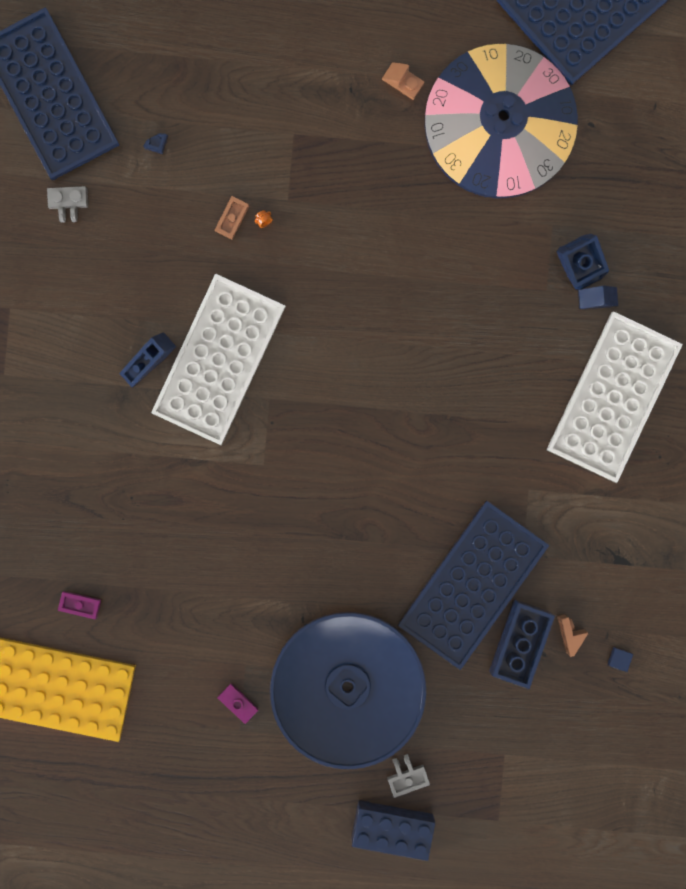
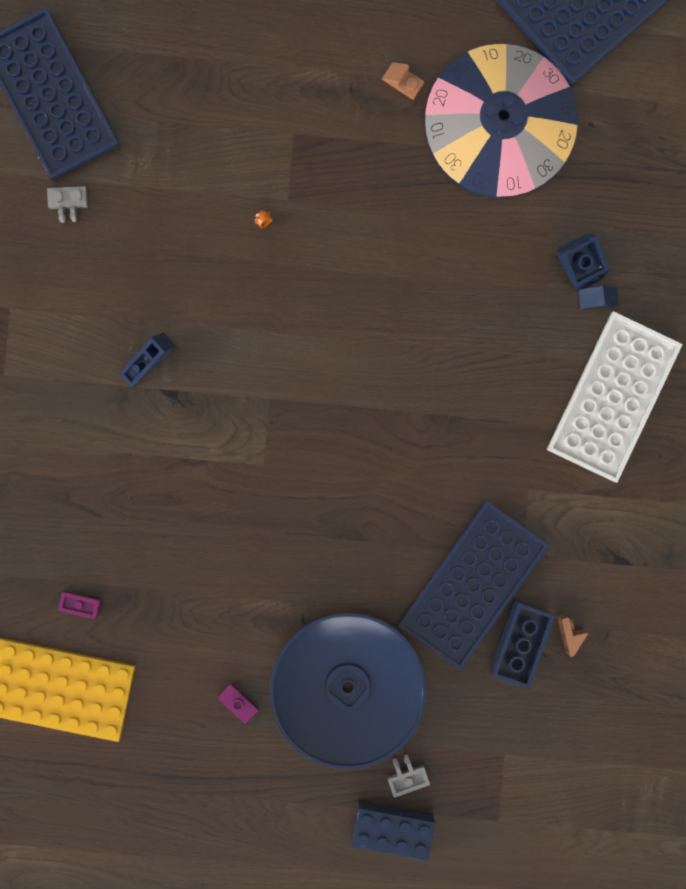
(156, 143): dark blue tile -> none
(218, 359): white plate -> none
(231, 217): nougat plate -> none
(620, 659): dark blue tile -> none

